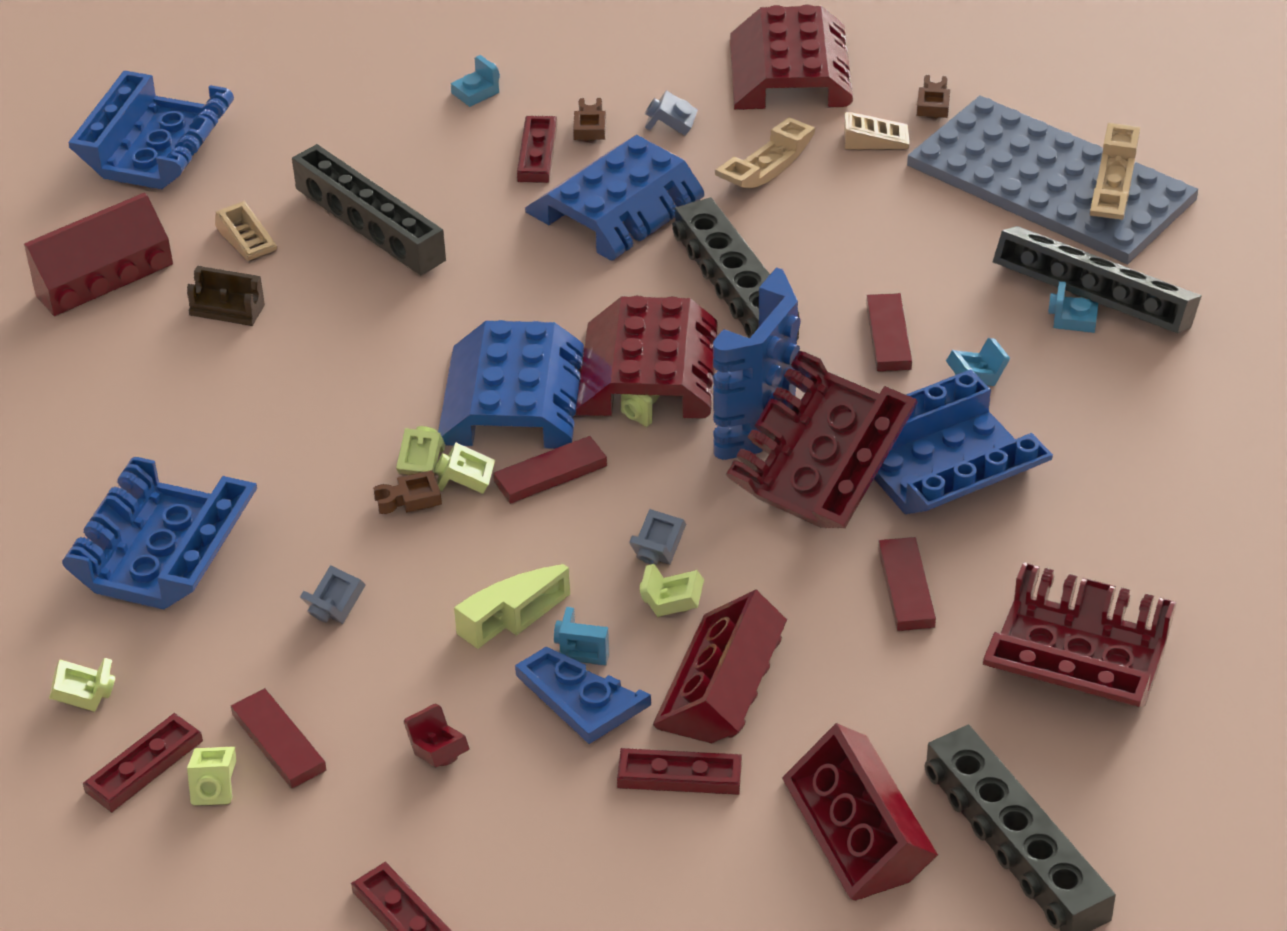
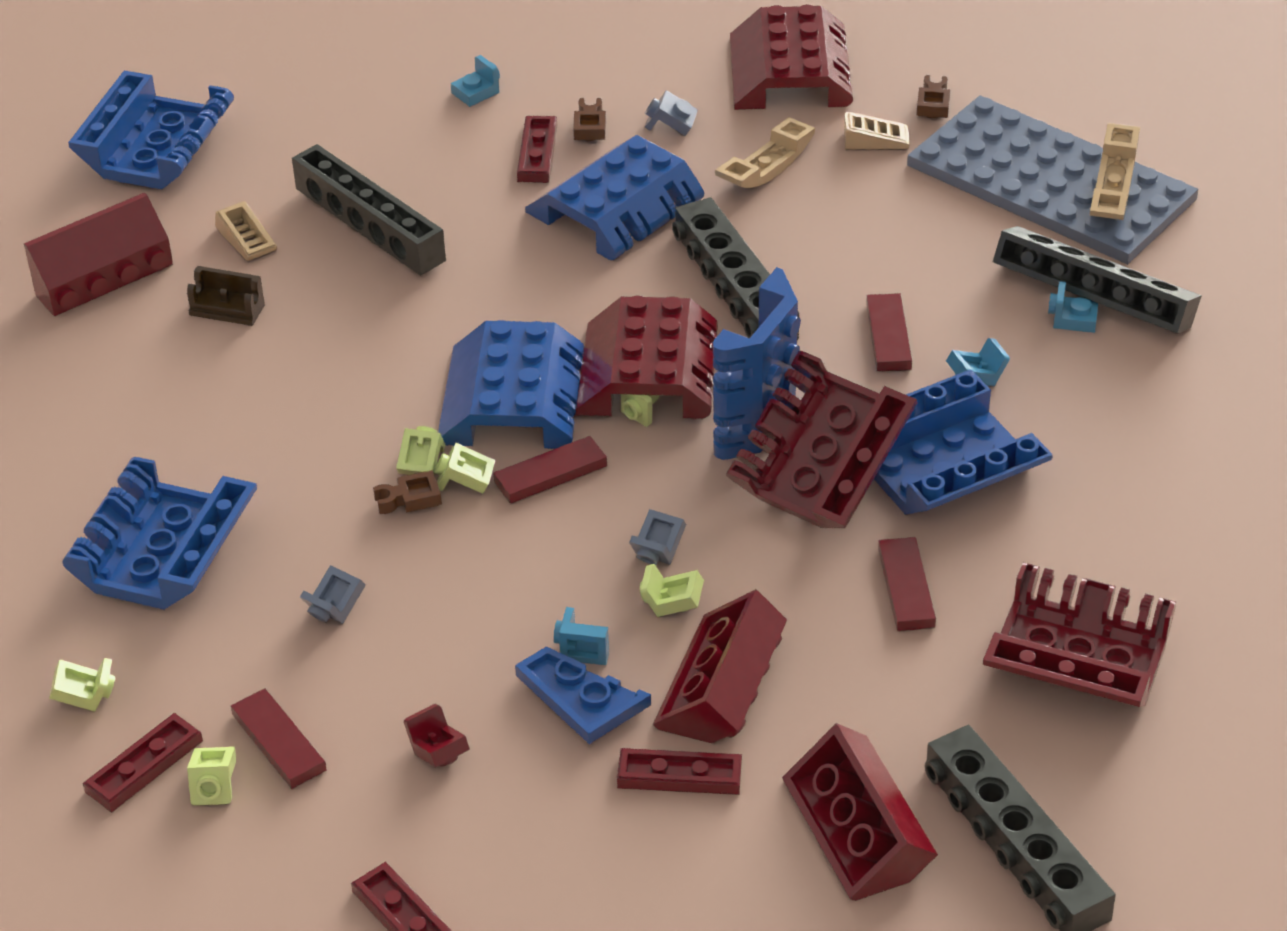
(511, 604): yellowish green slope -> none

